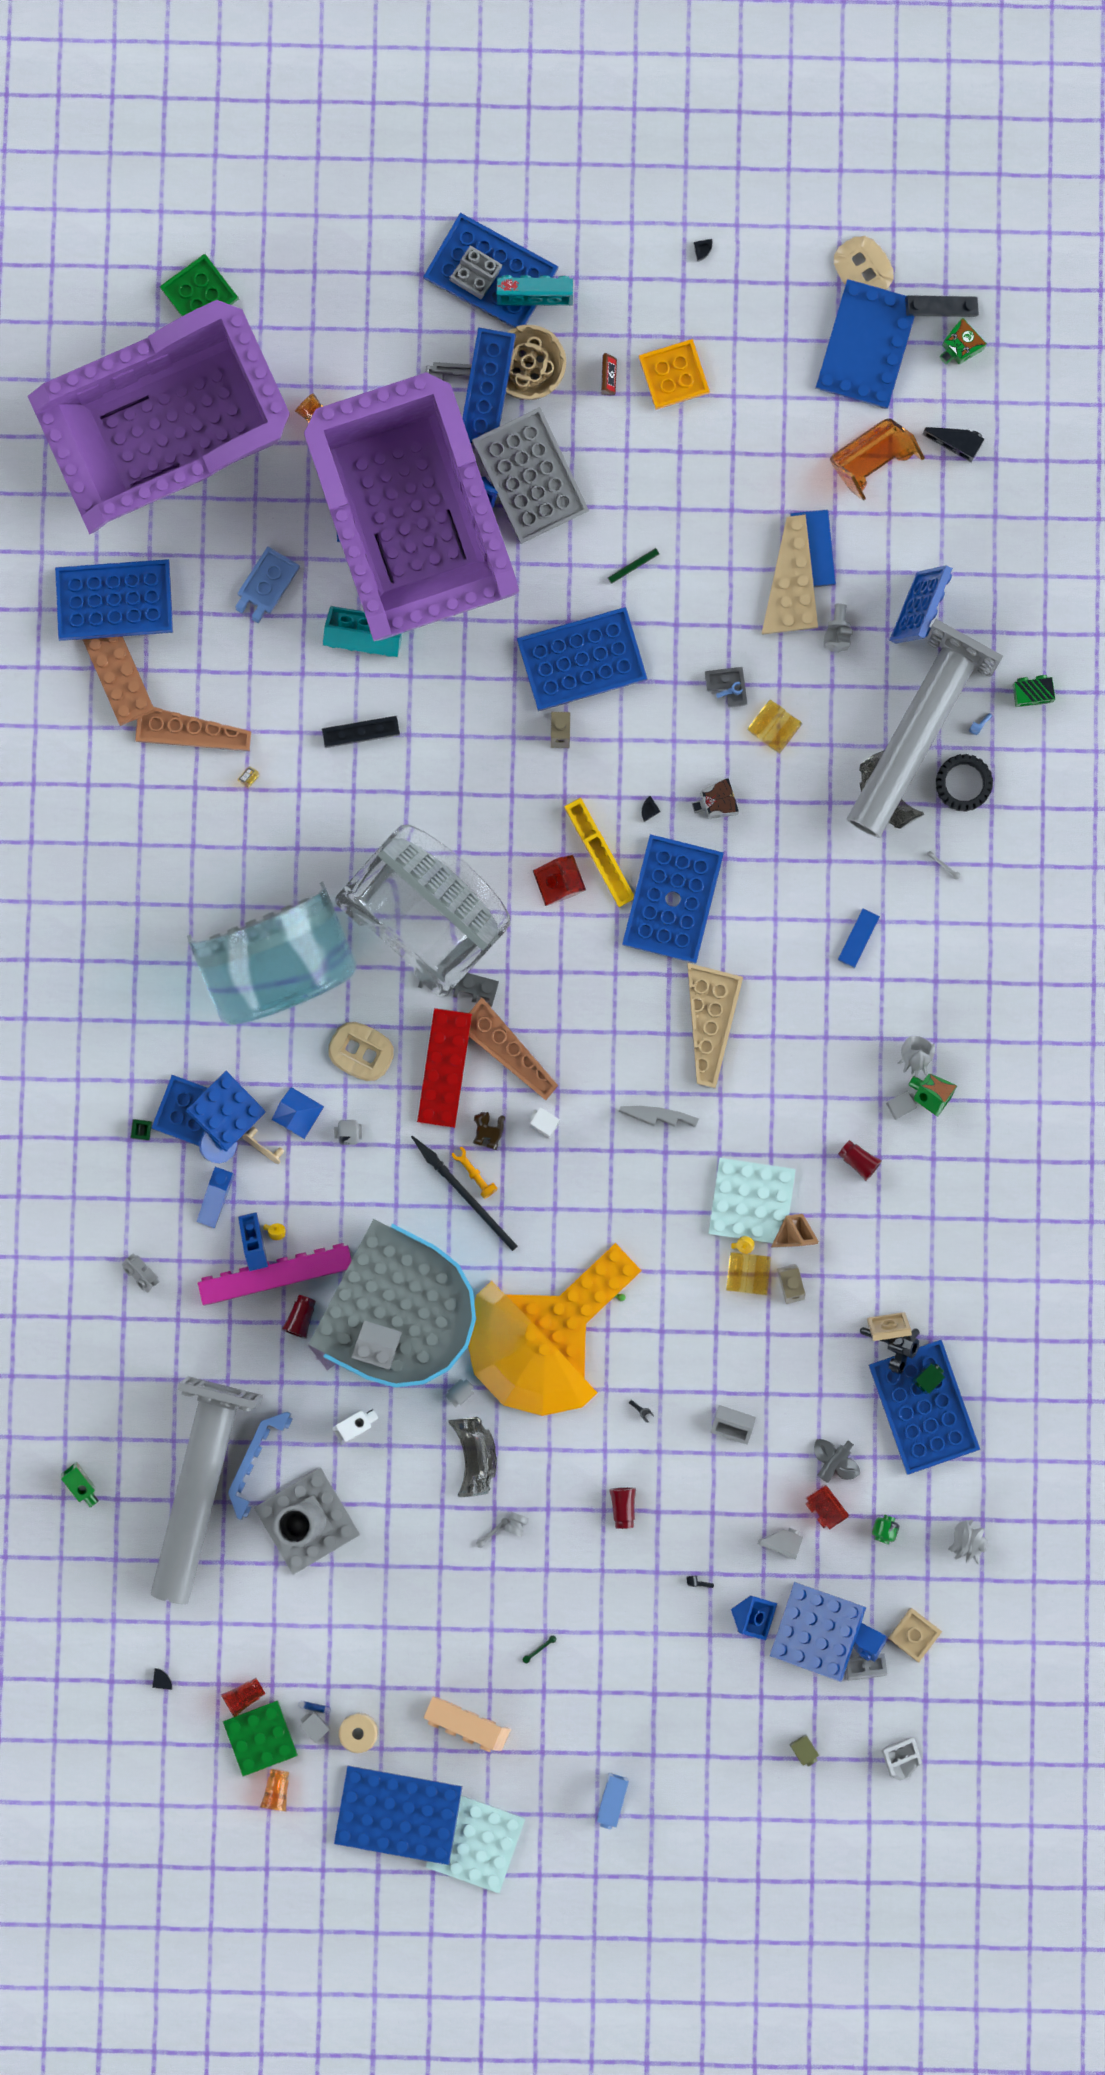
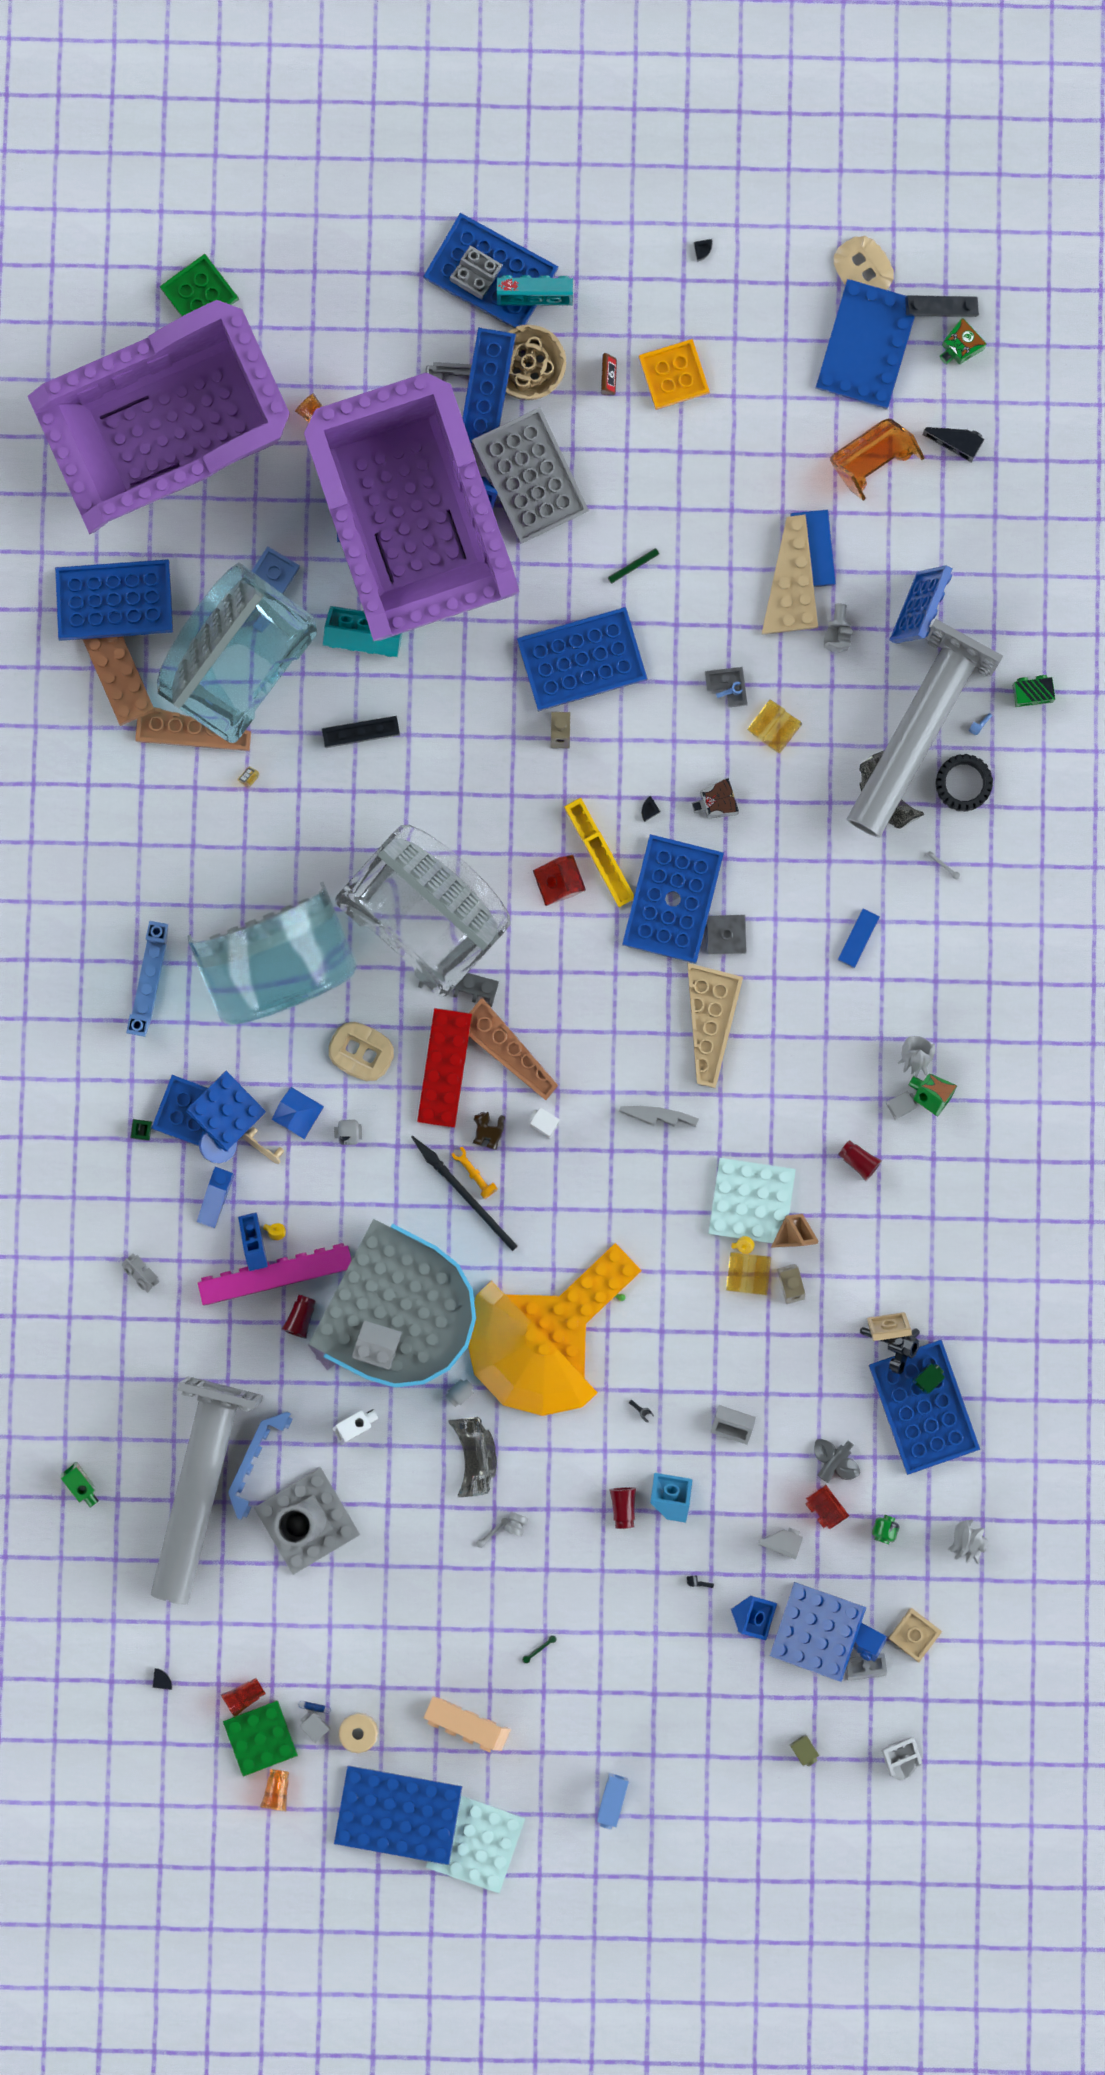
(149, 979): none -> medium blue slope
(234, 652): none -> clear light blue piece
(671, 1496): none -> dark azure slope
(726, 934): none -> flat silver plate

